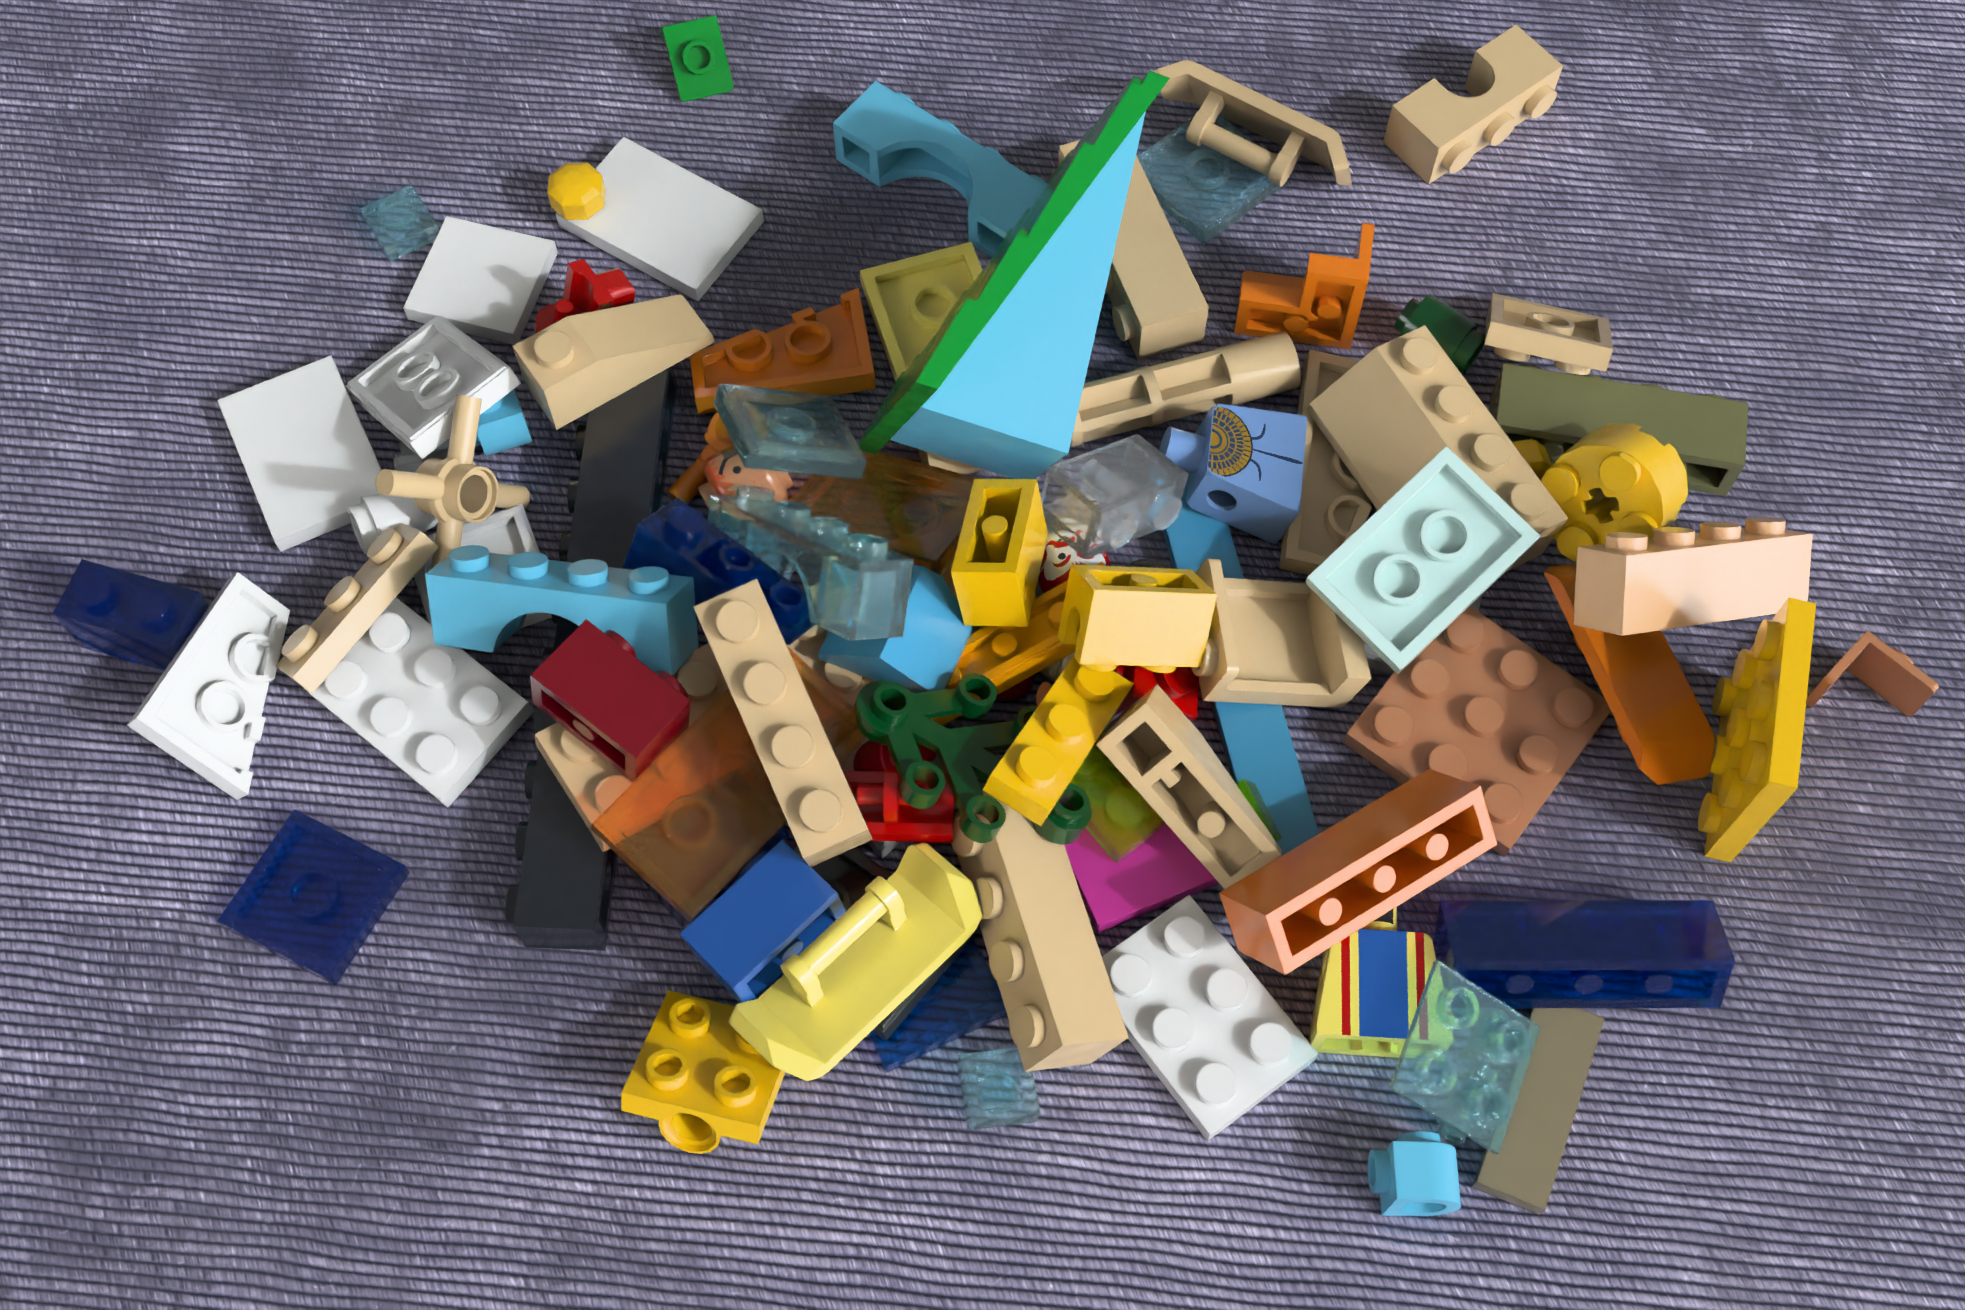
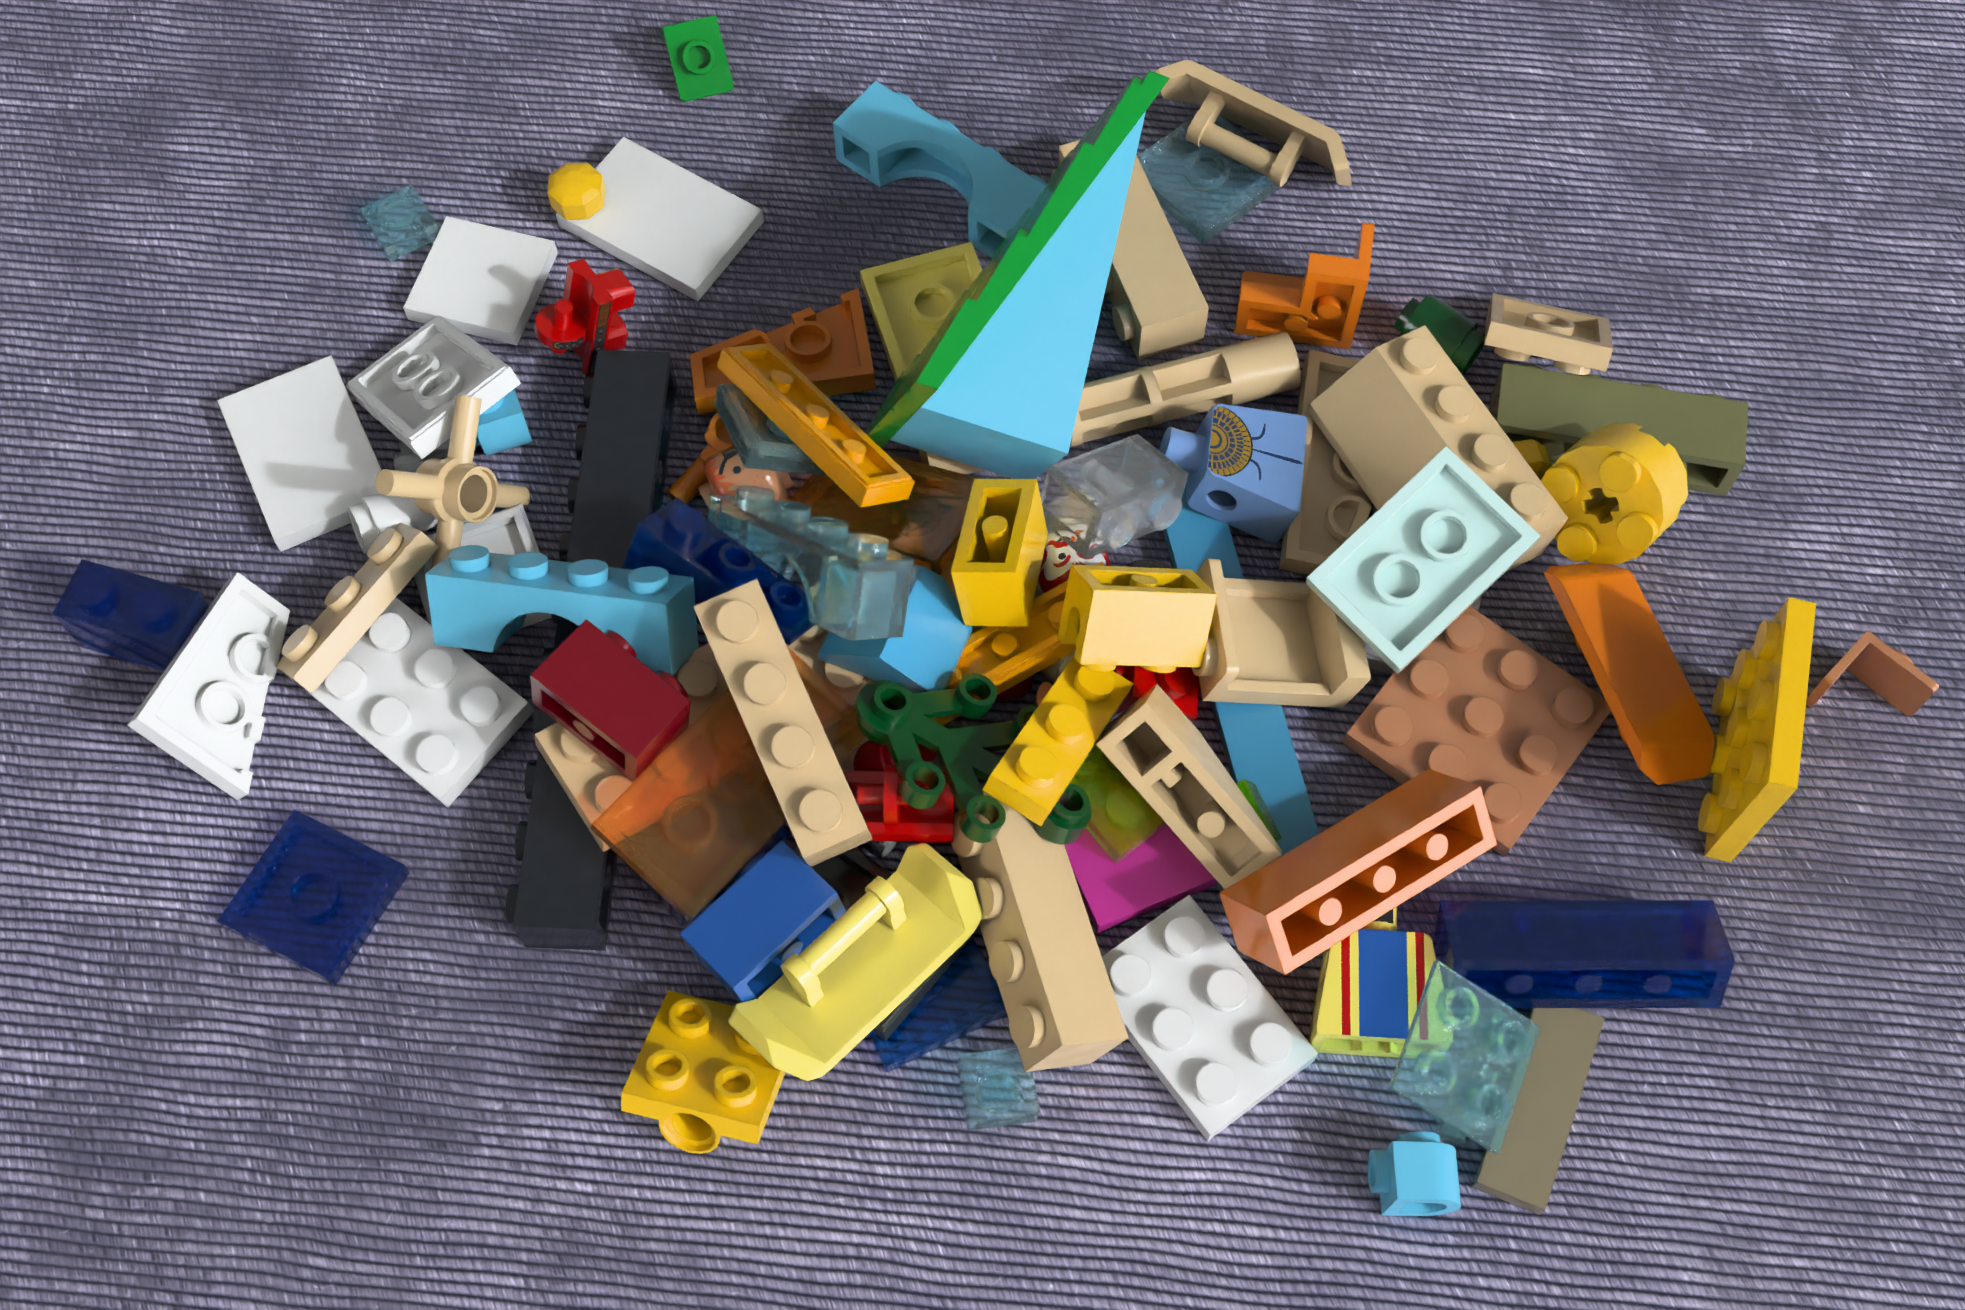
(606, 353): tan slope -> none
(816, 425): none -> light orange tile
(1443, 131): tan arch -> none
(1690, 576): light nougat brick -> none

